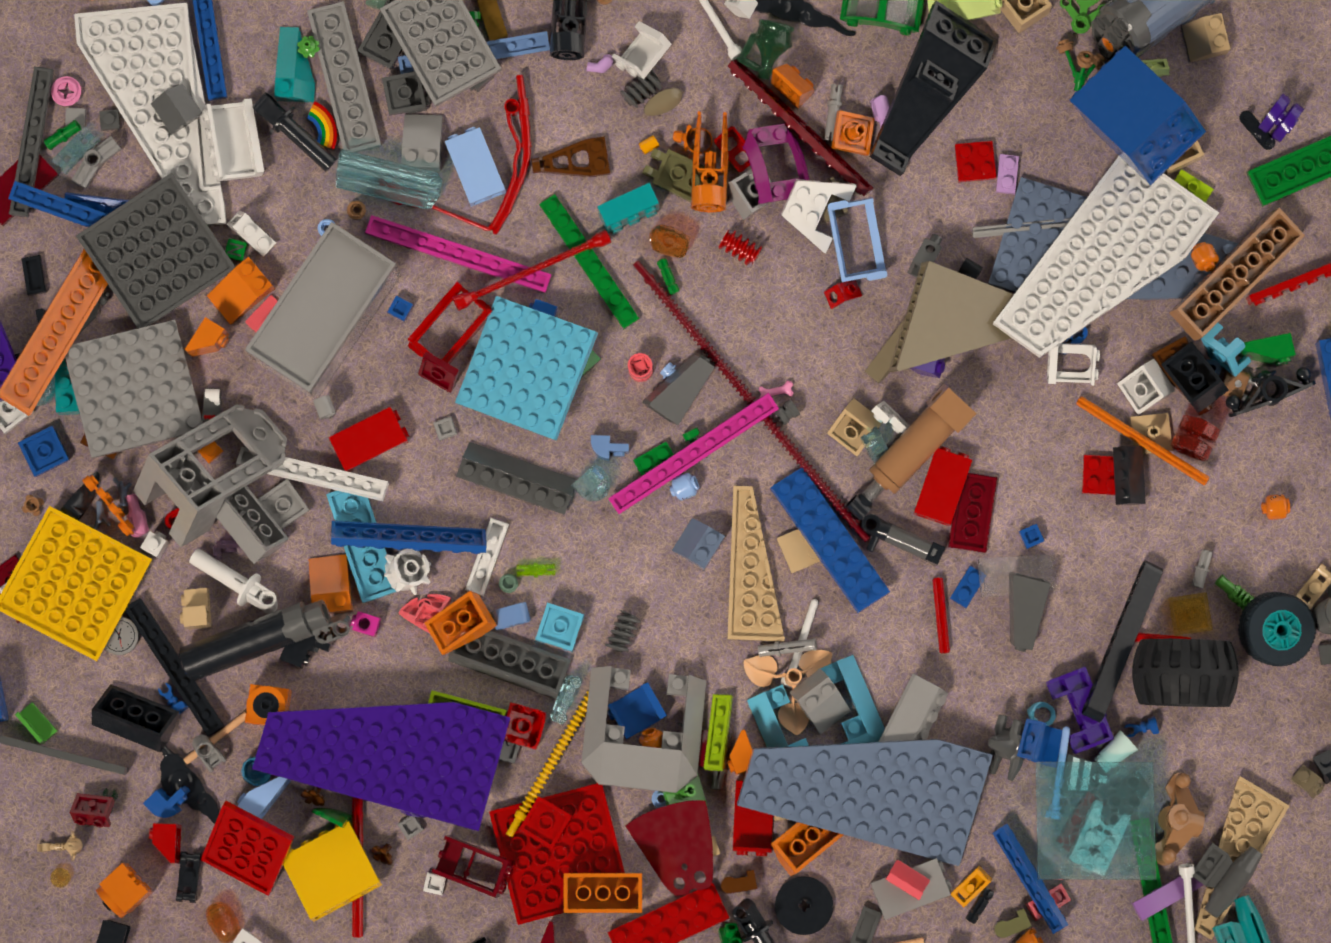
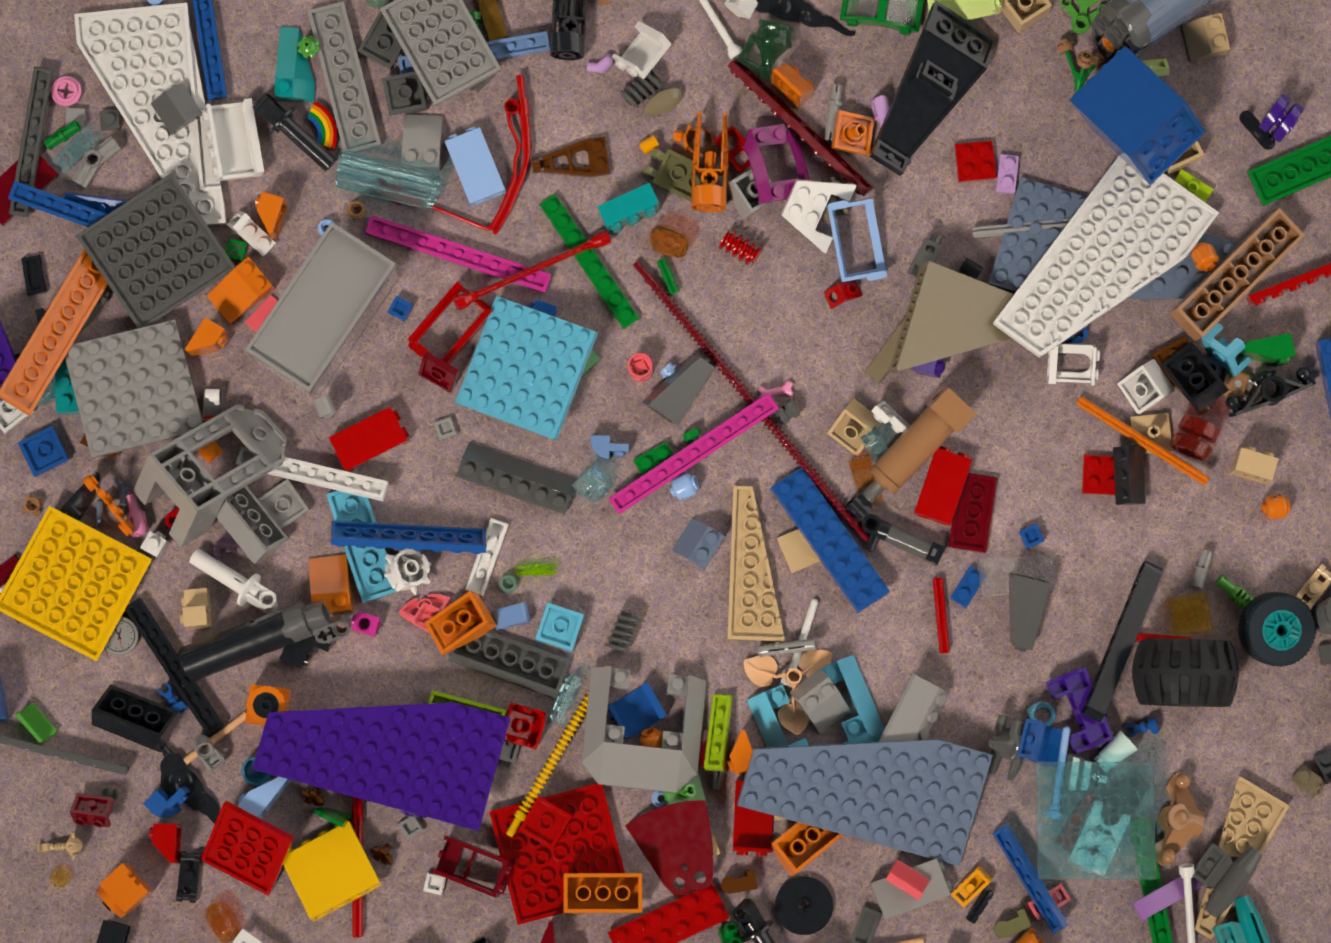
(272, 212): none -> orange slope
(861, 474): none -> clear orange piece
(1254, 465): none -> tan brick

